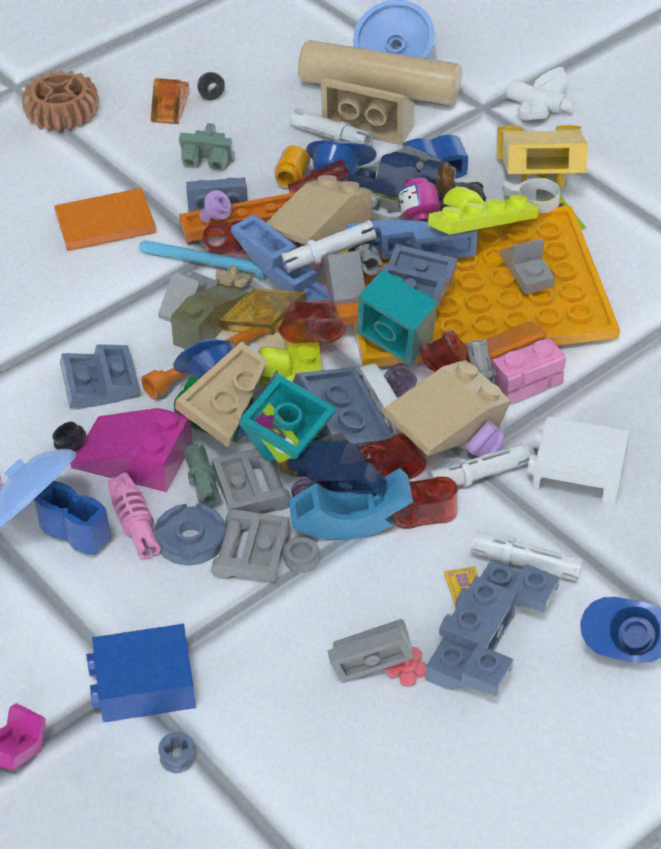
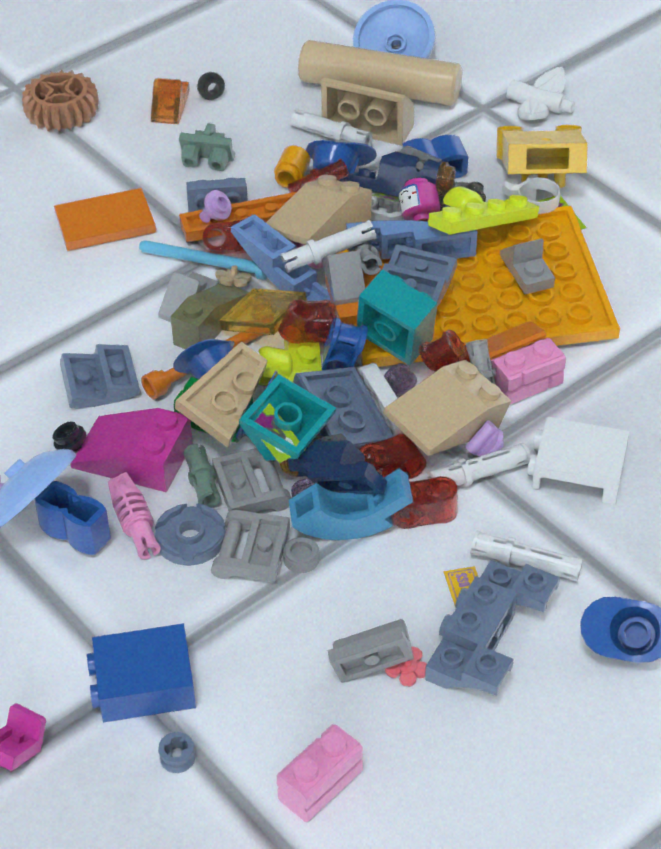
(320, 772): none -> bright pink brick
(343, 345): none -> blue piece

